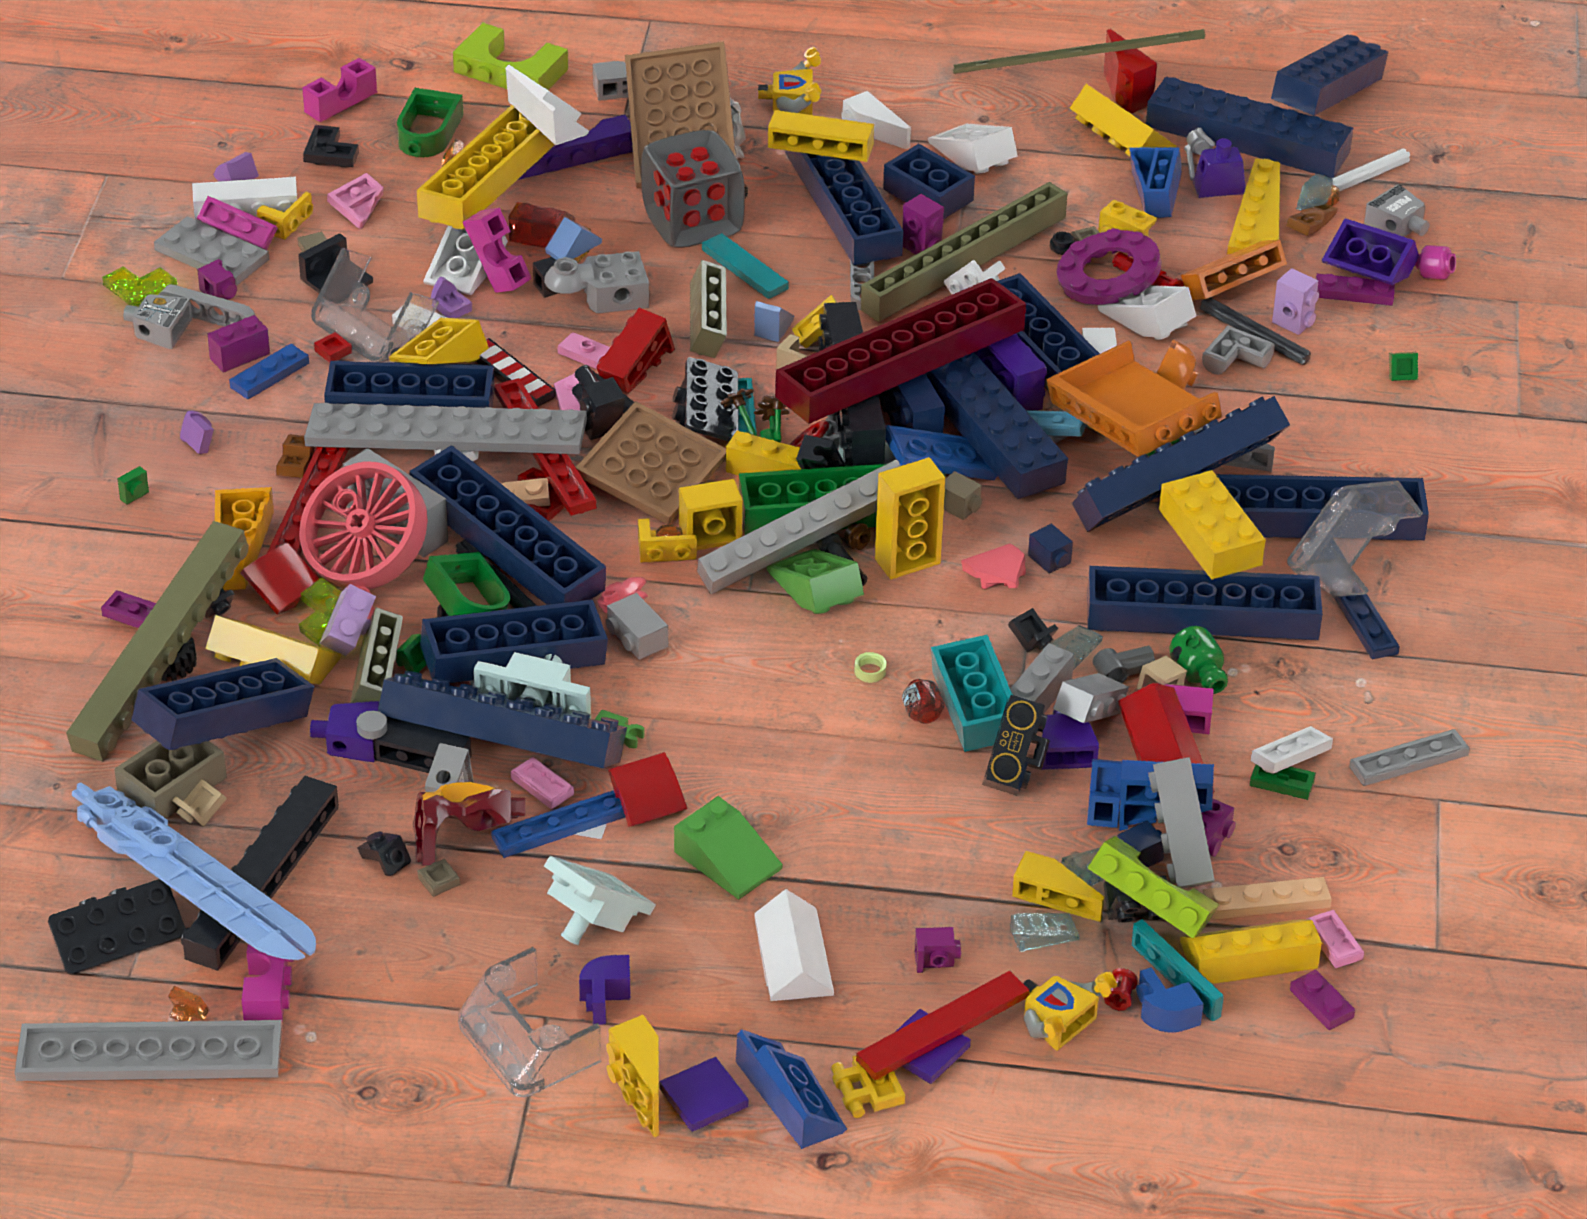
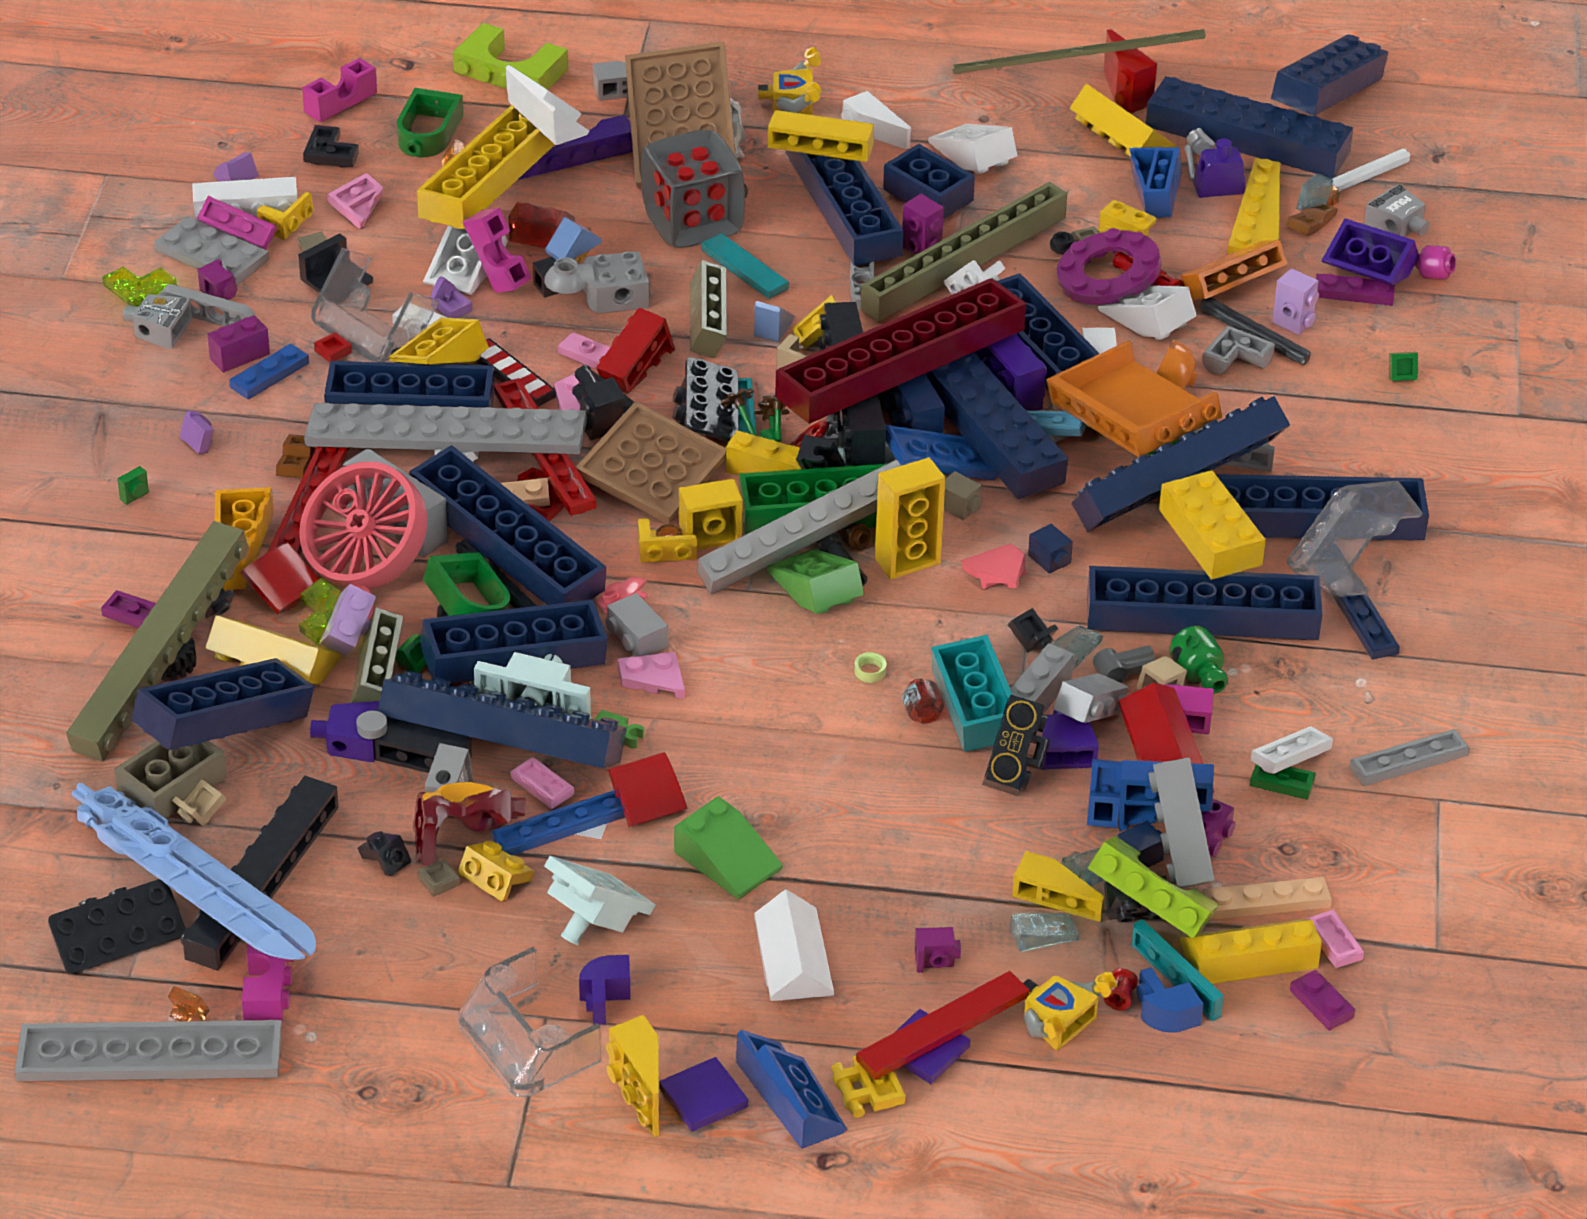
(493, 869): none -> yellow bracket
(652, 673): none -> bright pink wing

